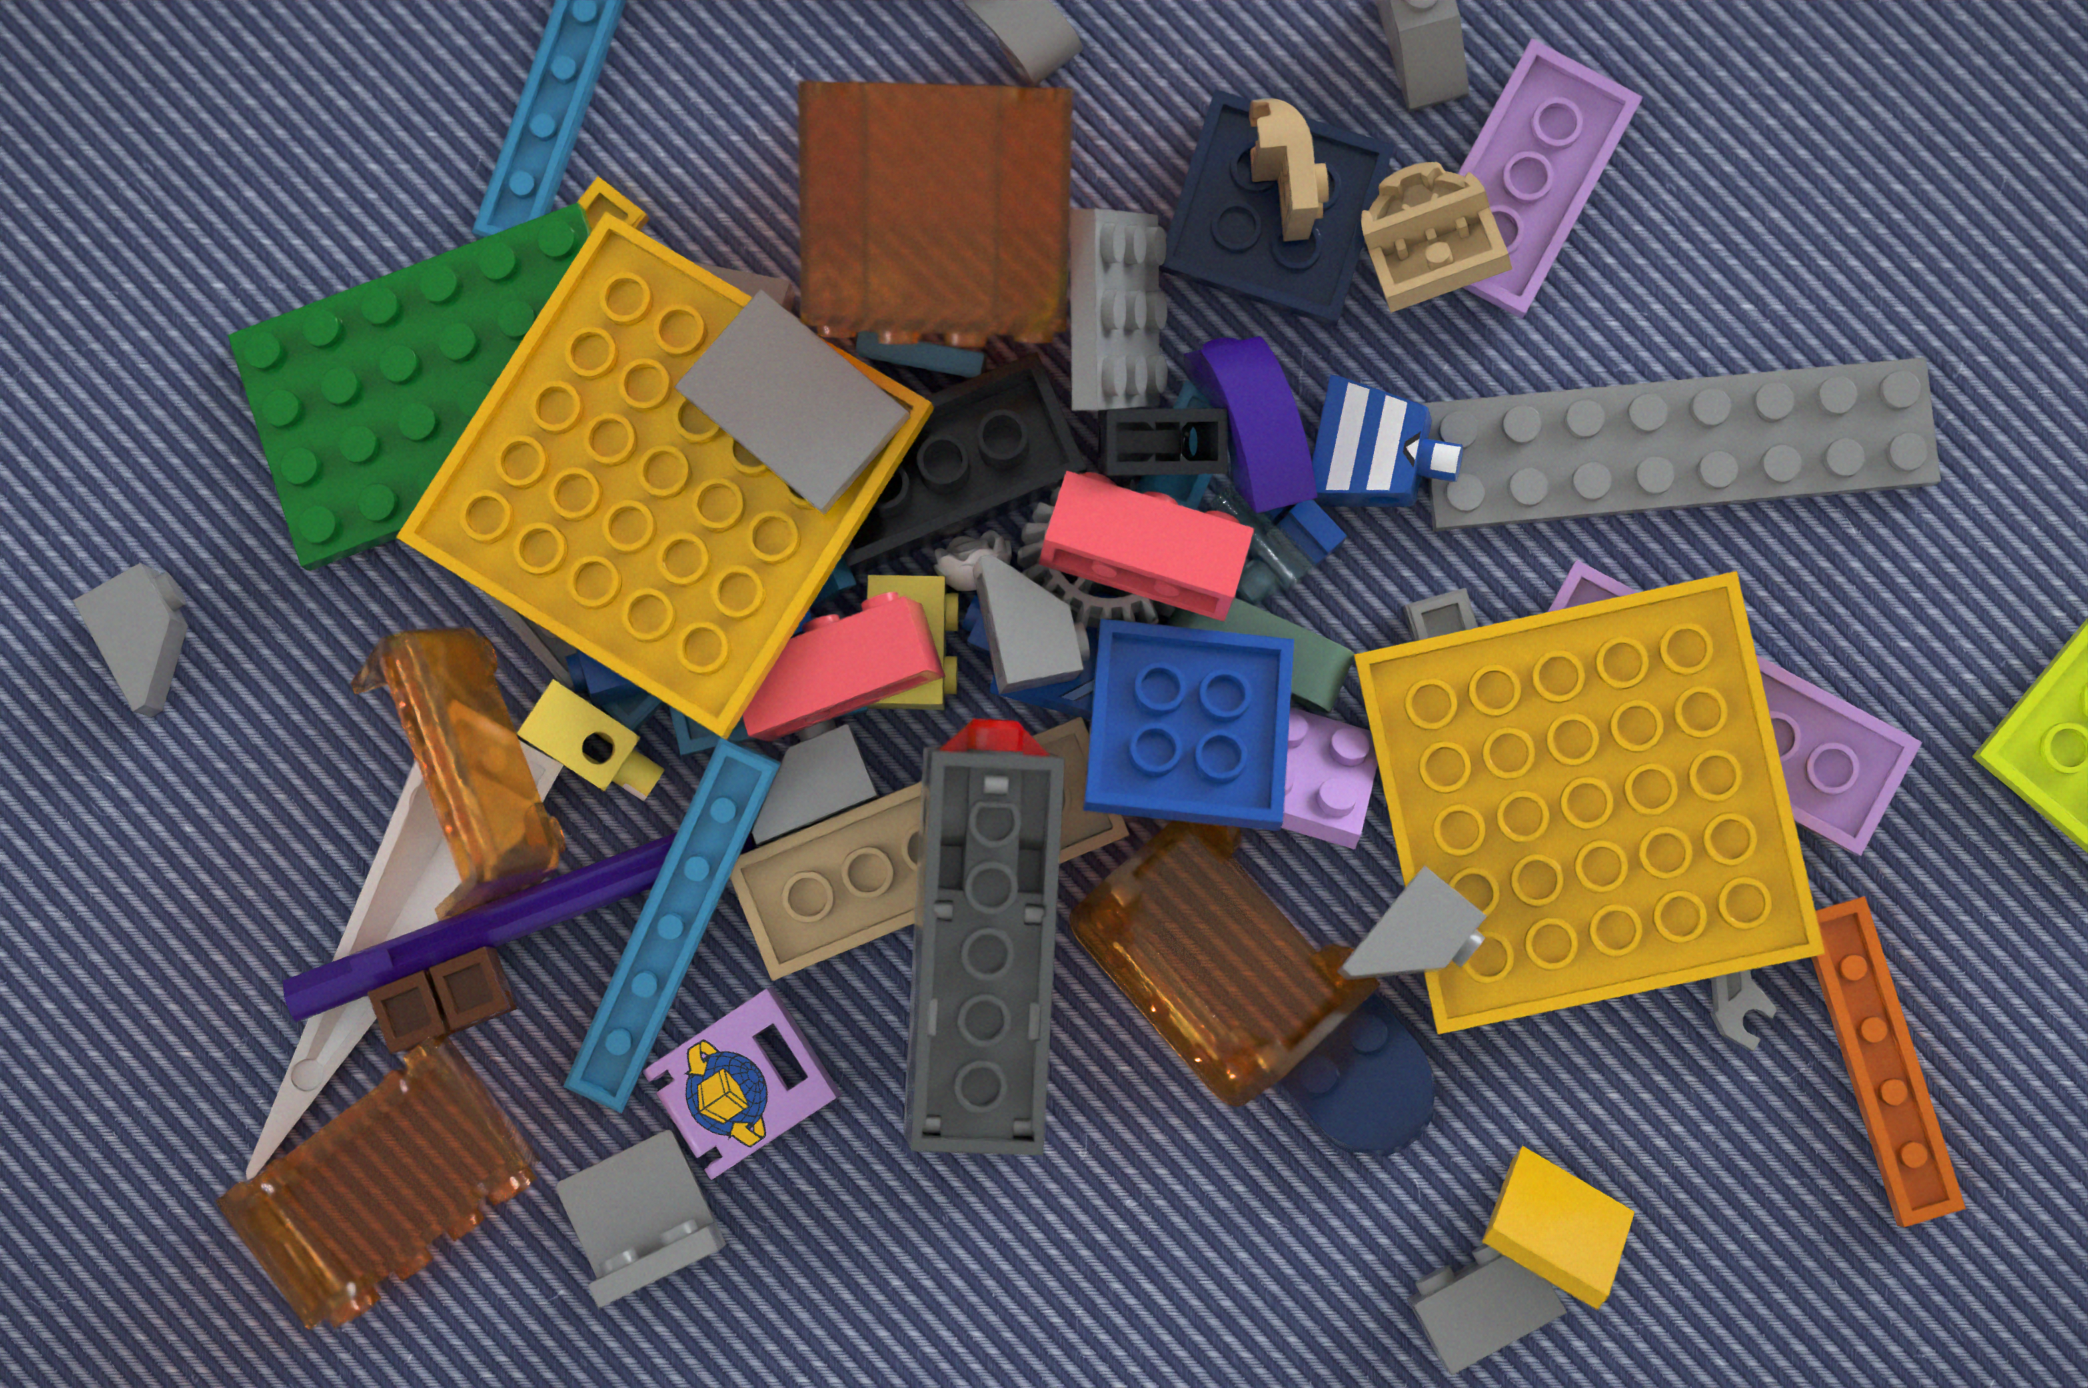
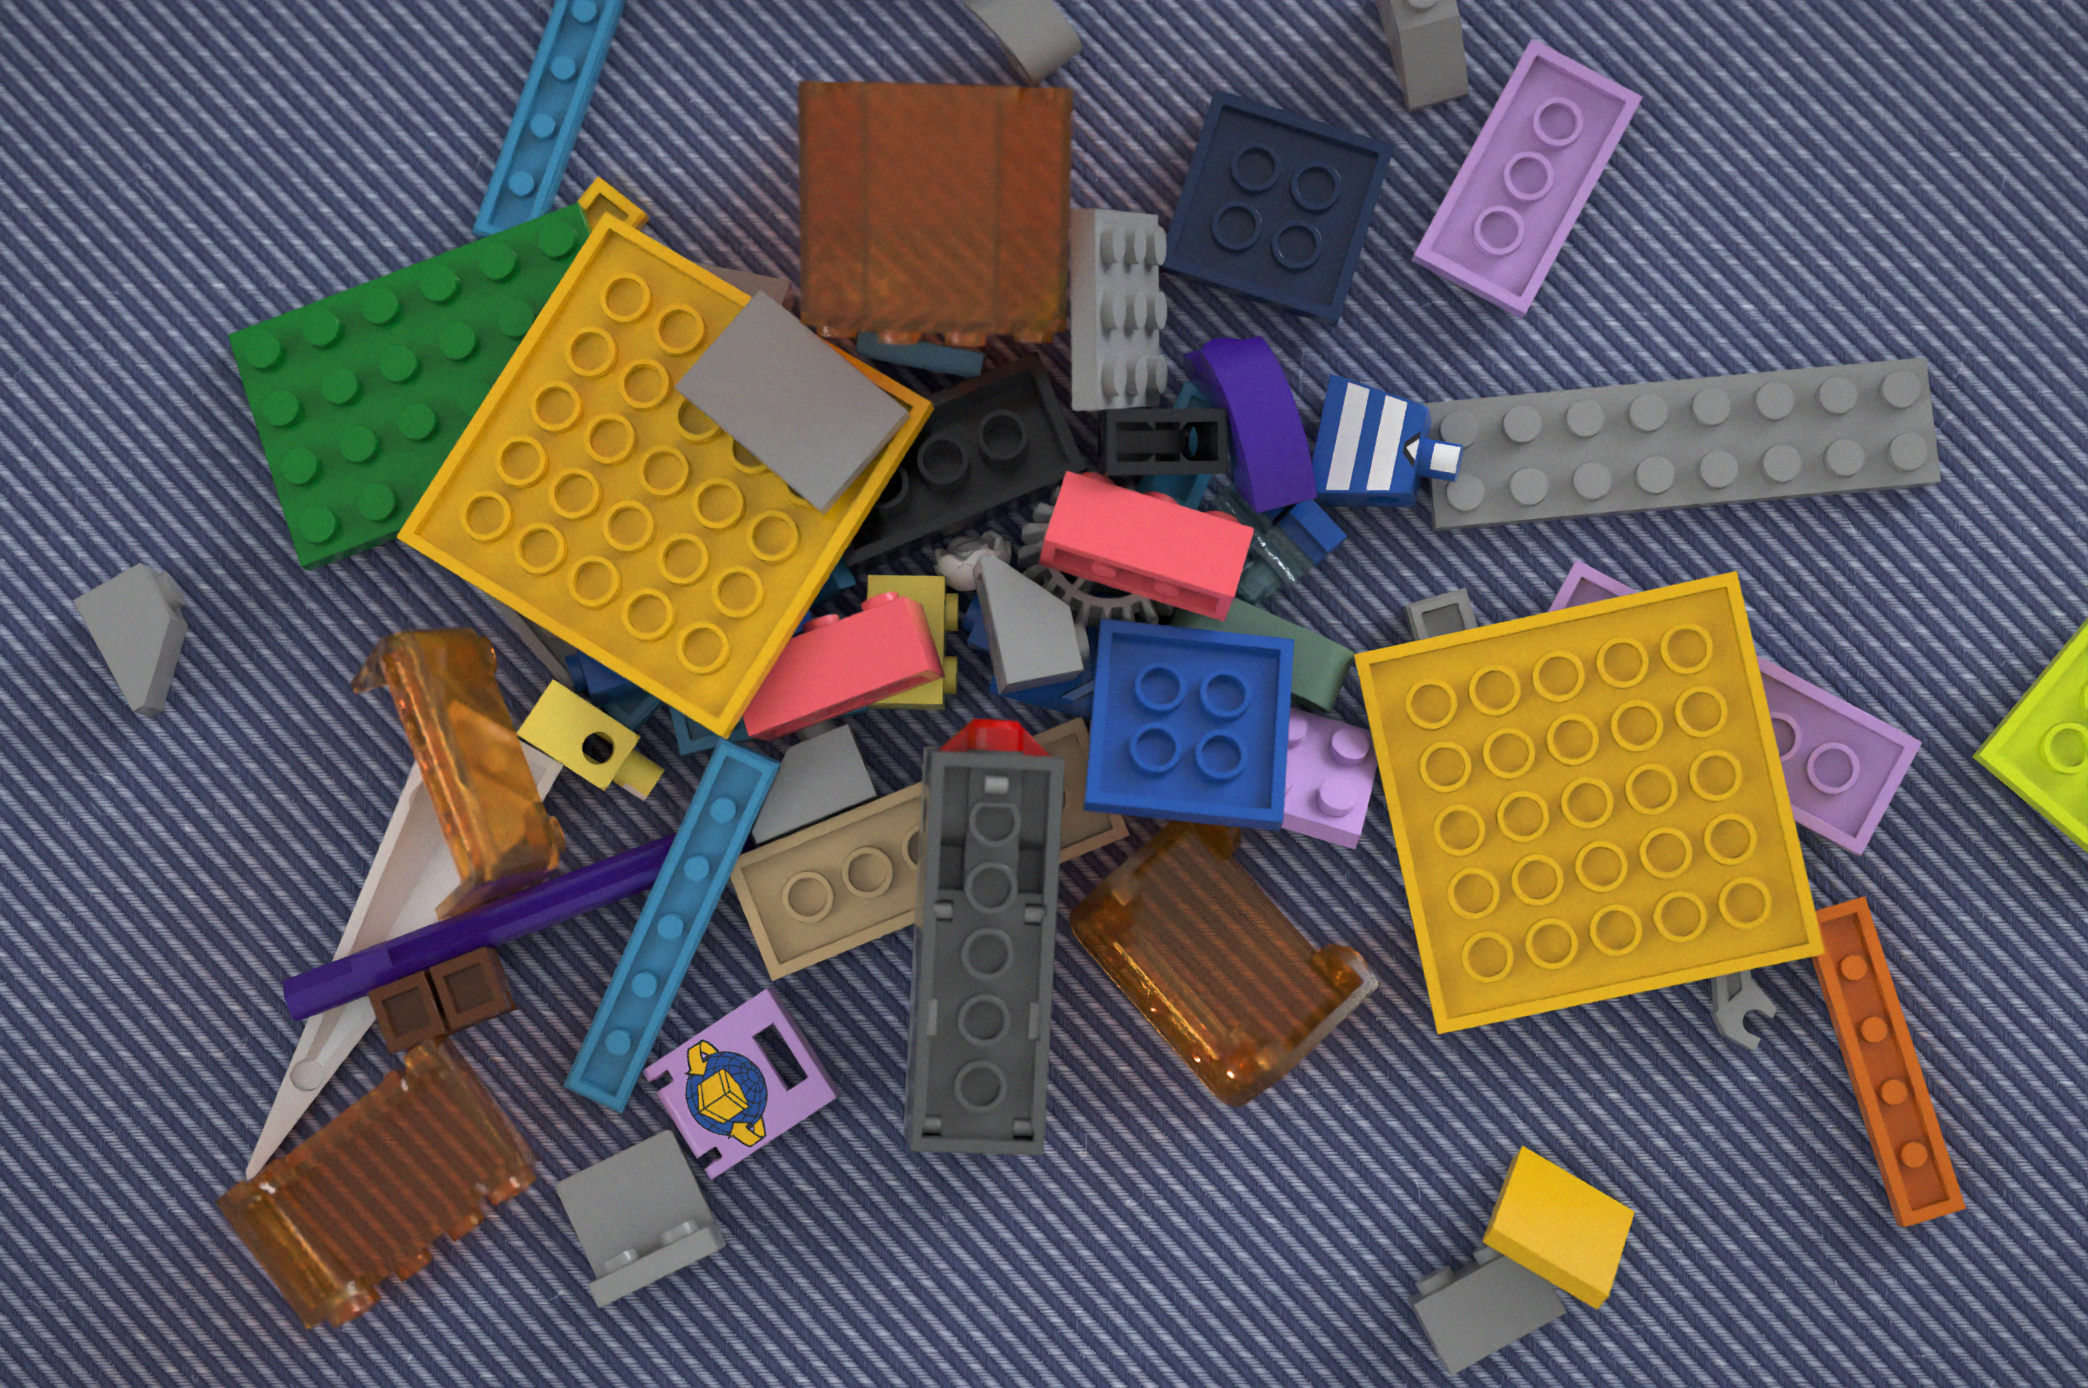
(1287, 155): tan slope -> none
(1366, 1083): dark blue slope -> none
(1418, 932): light grey slope -> none
(1431, 234): tan slope -> none

